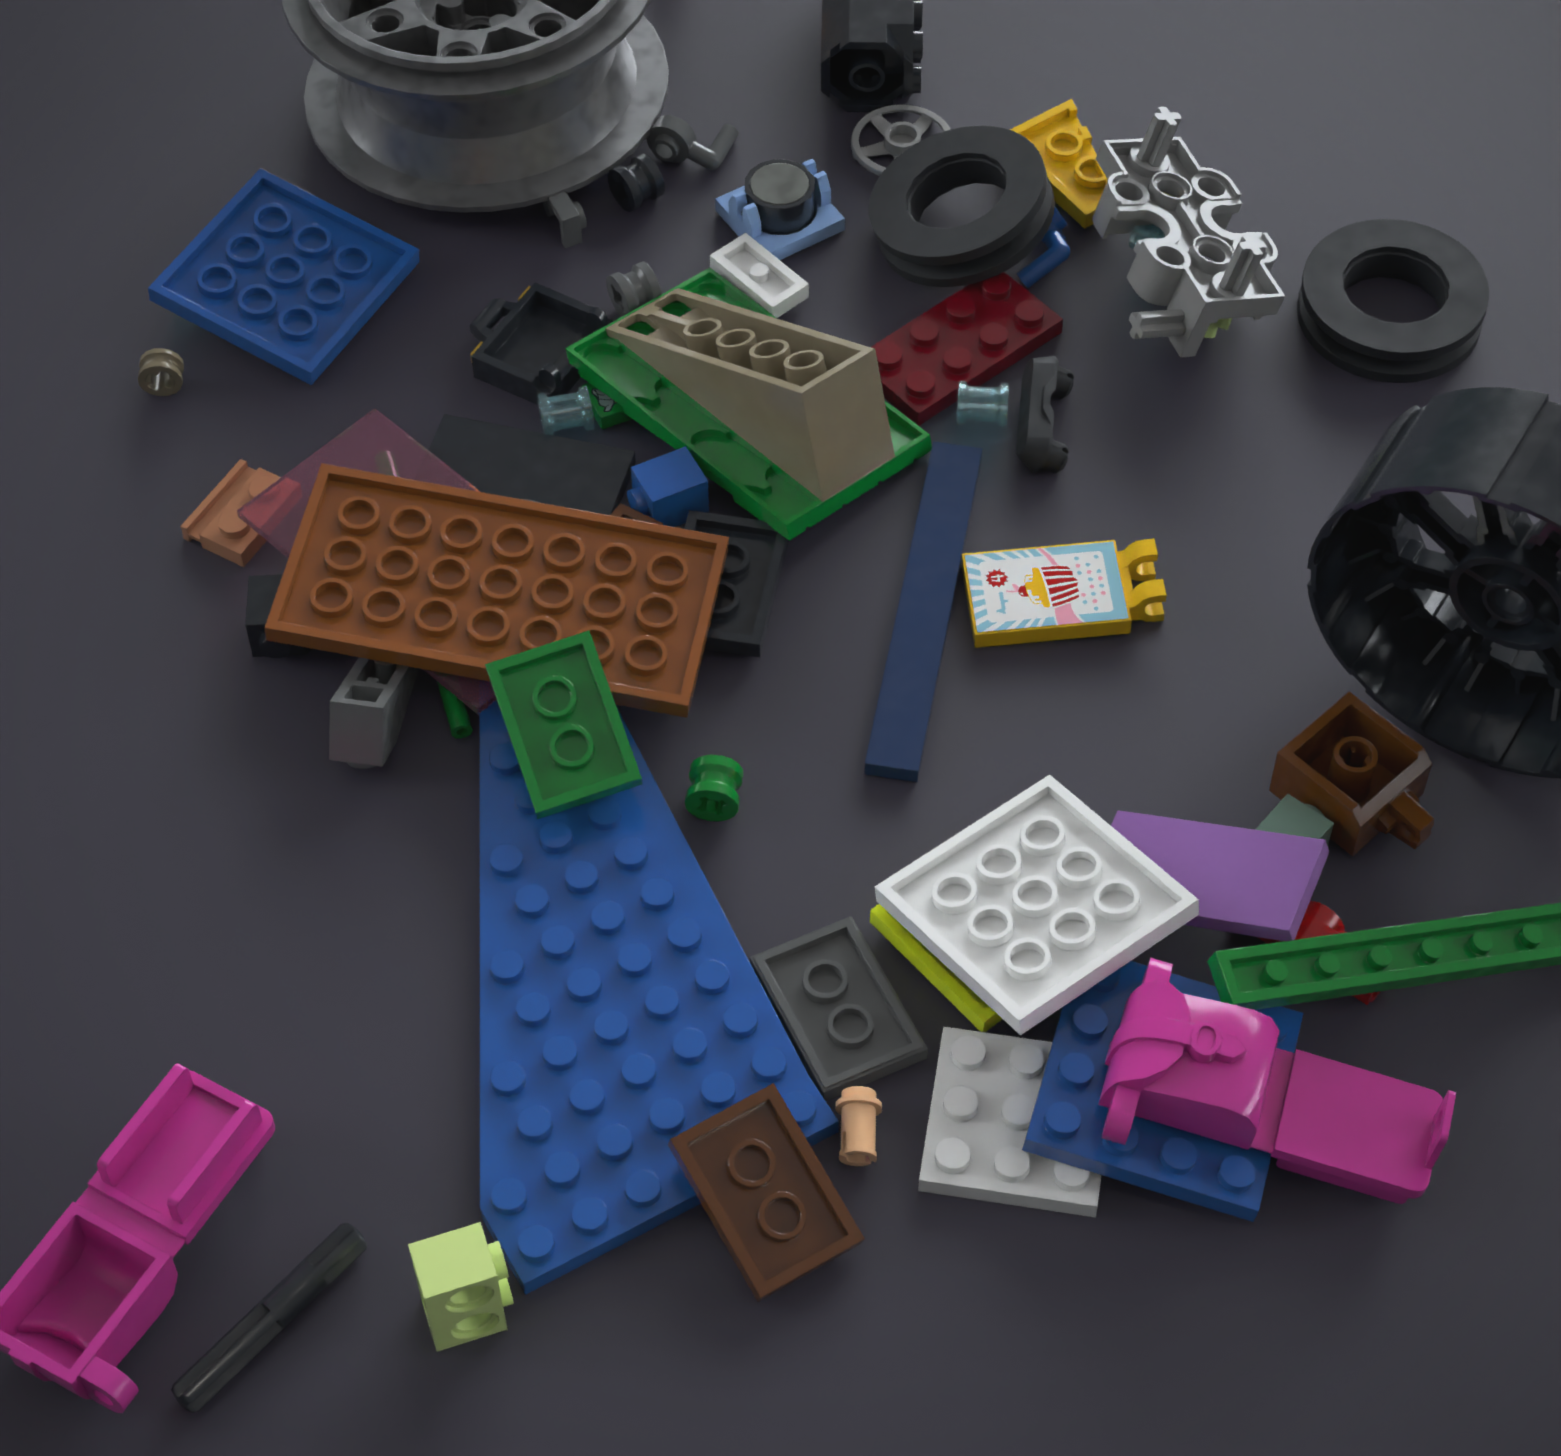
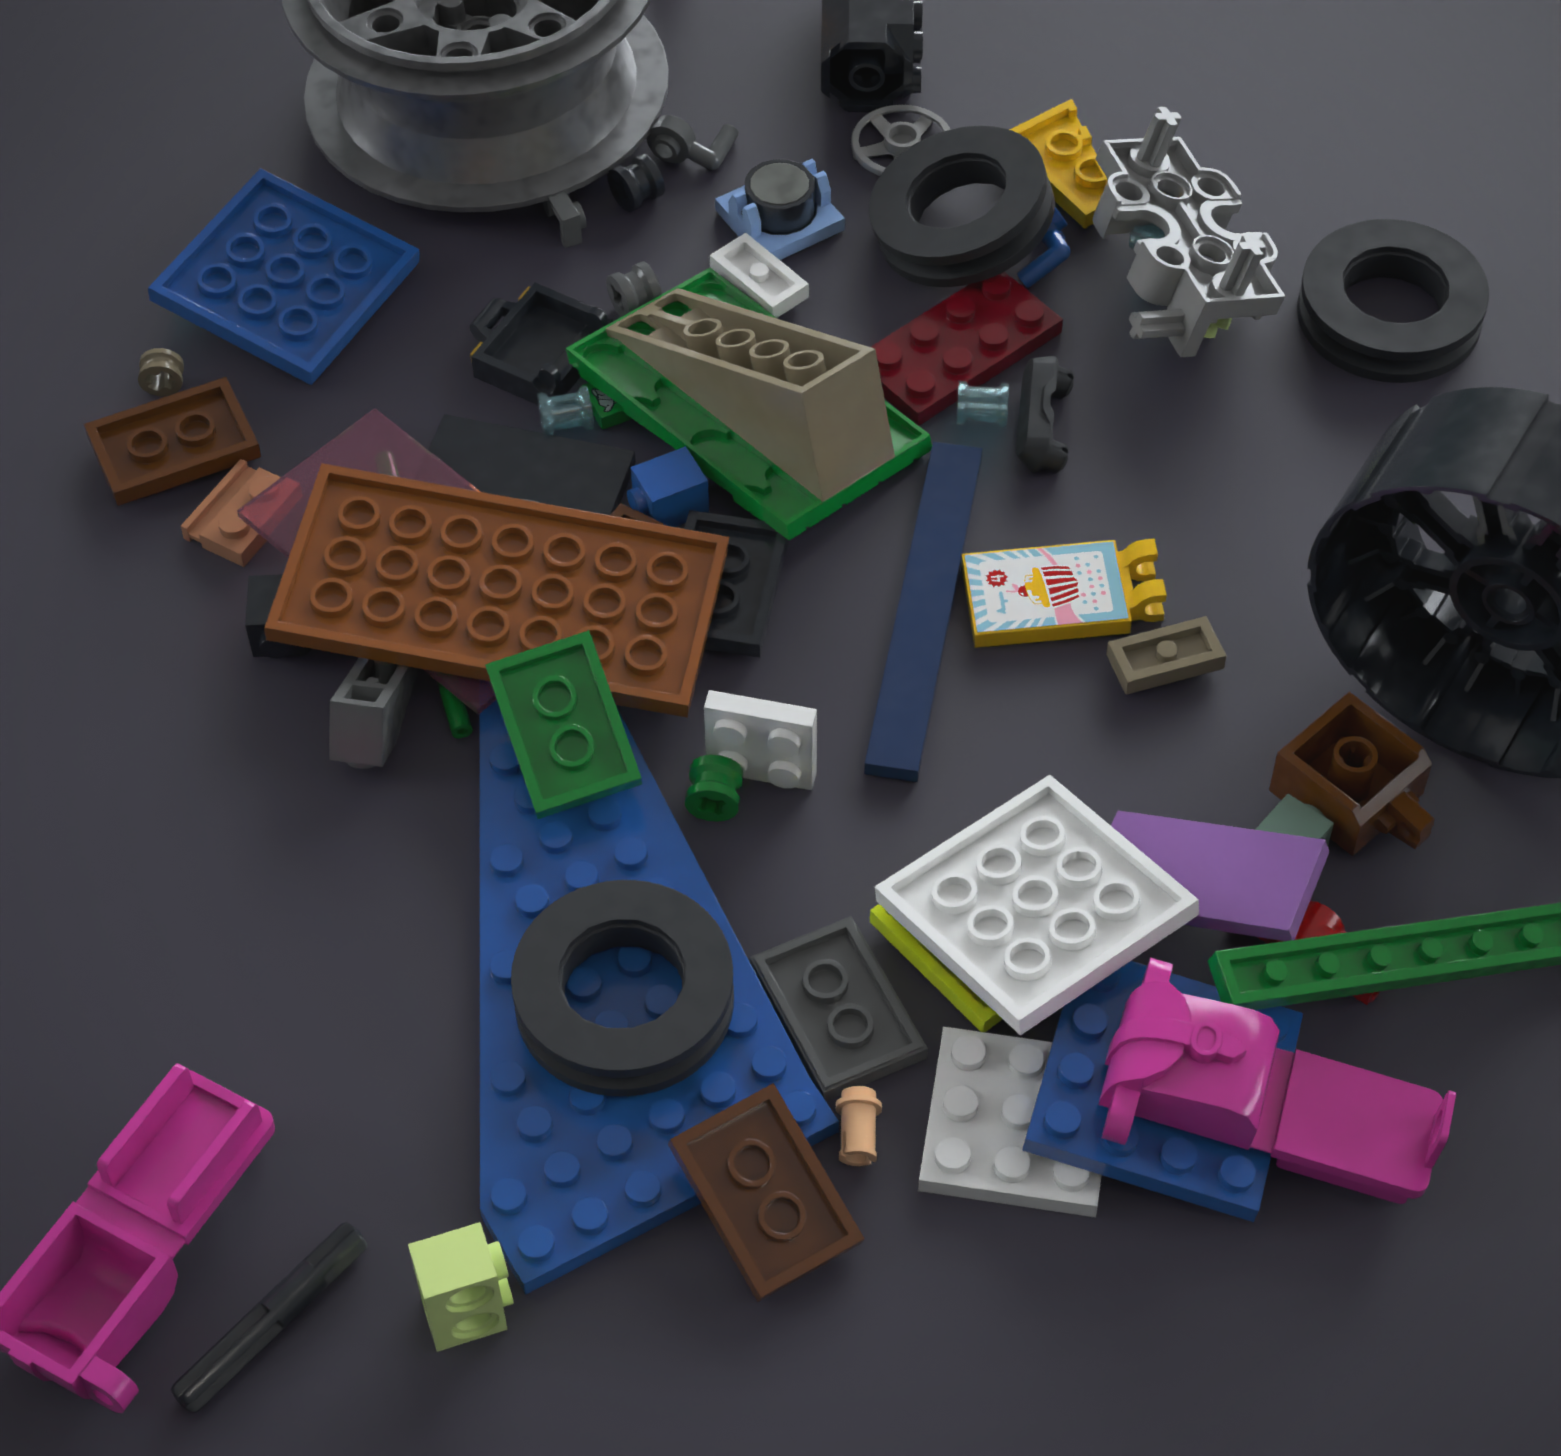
(172, 440): none -> reddish brown plate
(623, 1058): none -> black tyre
(765, 737): none -> white plate
(1166, 655): none -> dark tan plate

